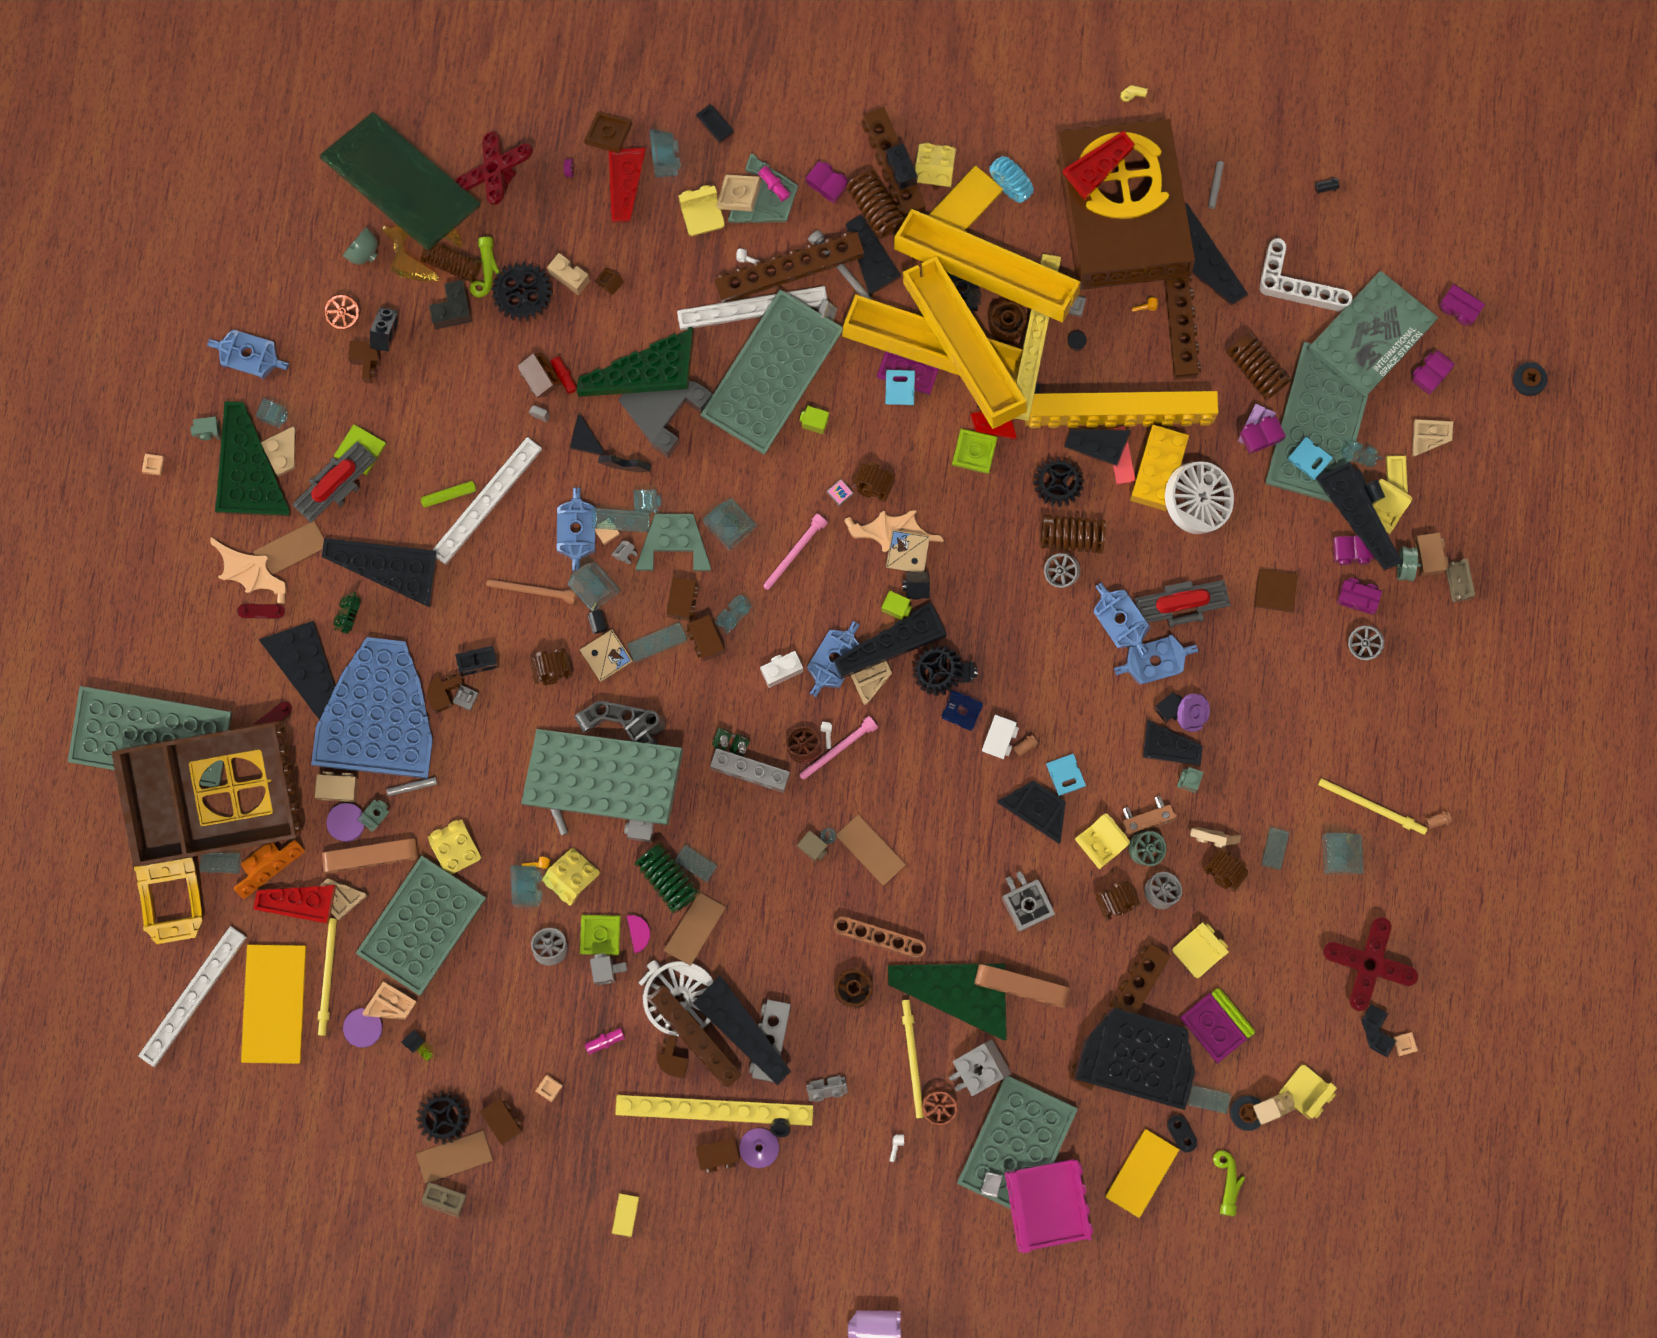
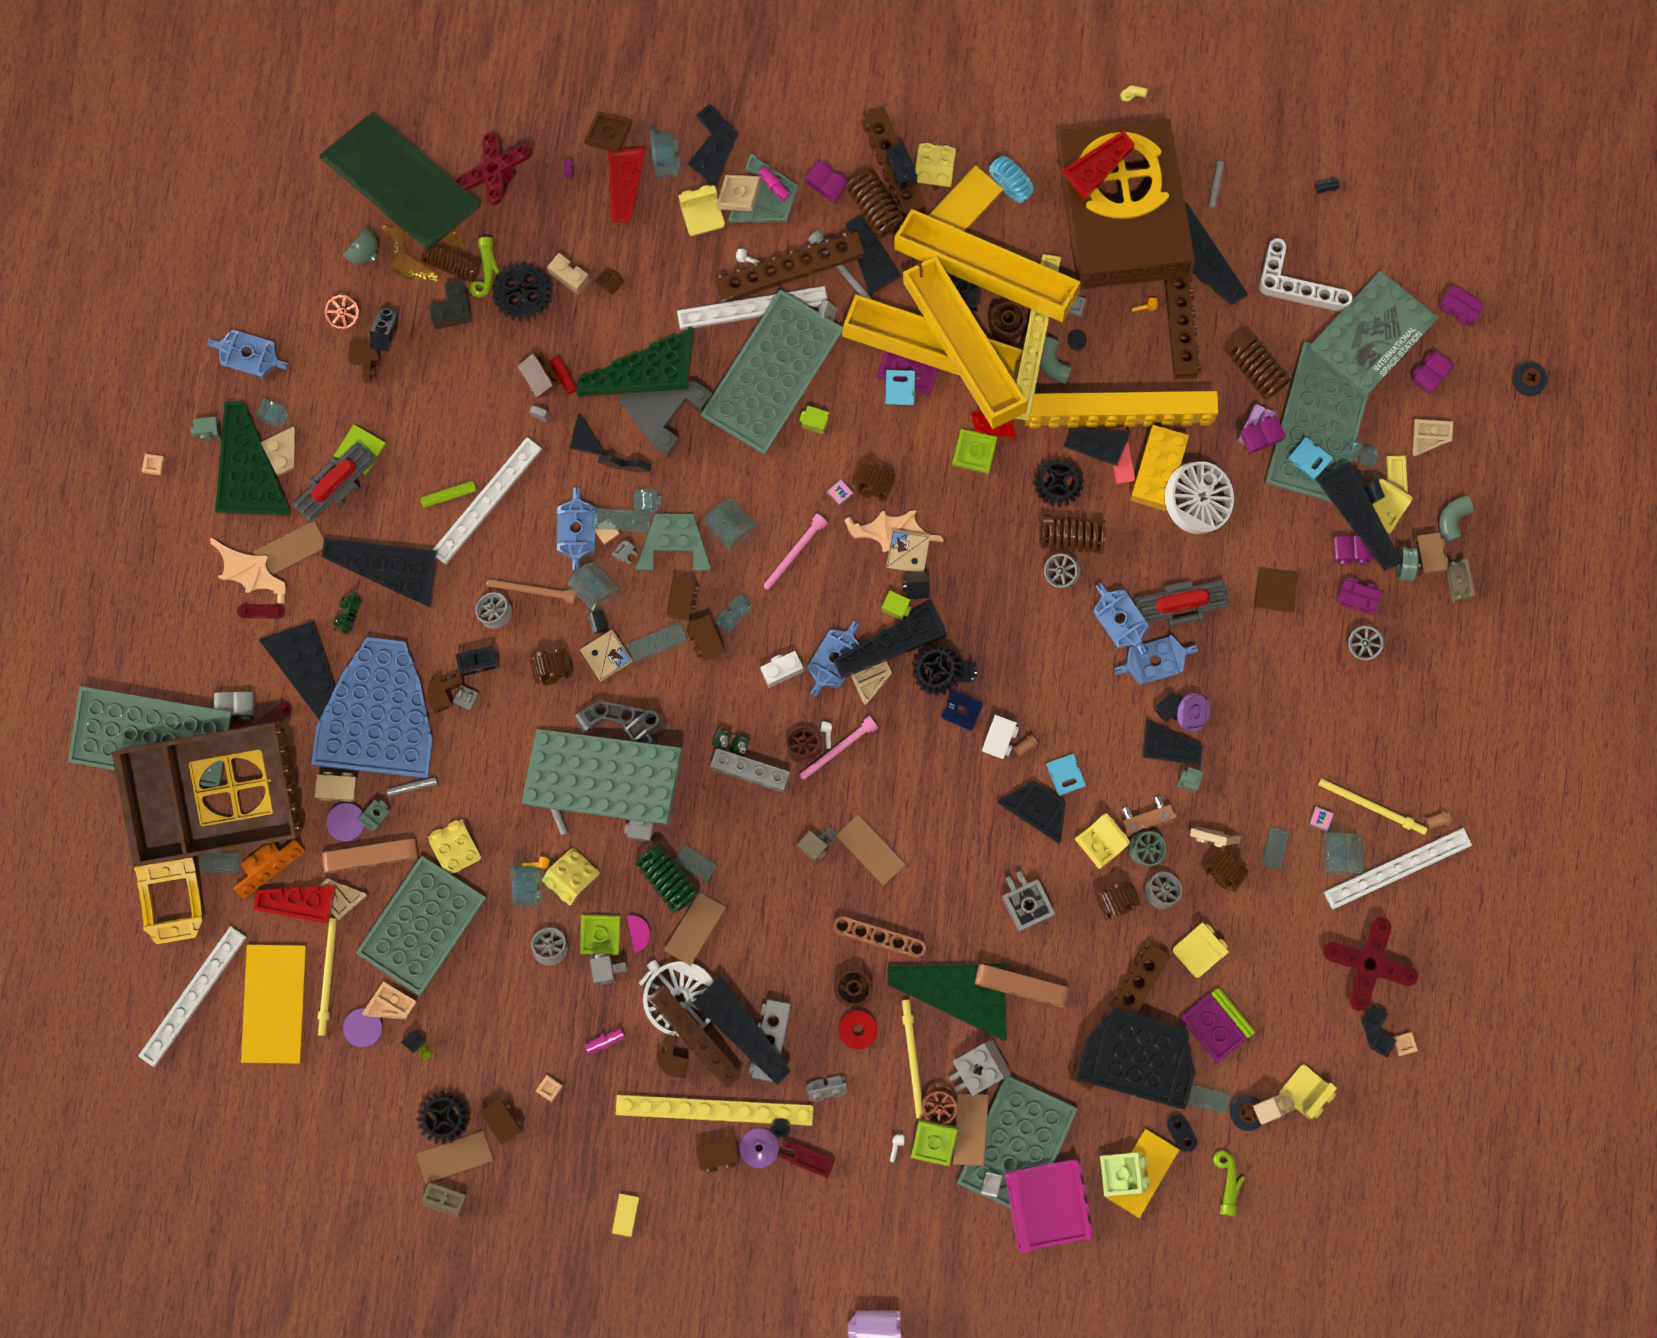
(240, 703): none -> light grey brick
(493, 611): none -> light grey wheel
(713, 155): none -> black wing
(809, 1160): none -> dark red hinge
(858, 1018): none -> red tile
(934, 1142): none -> lime tile
(972, 1127): none -> medium nougat piece
(1050, 363): none -> sand green cylinder
(1124, 1174): none -> yellowish green plate
(1321, 819): none -> tile
(1397, 868): none -> white tile
(1451, 515): none -> sand green cylinder

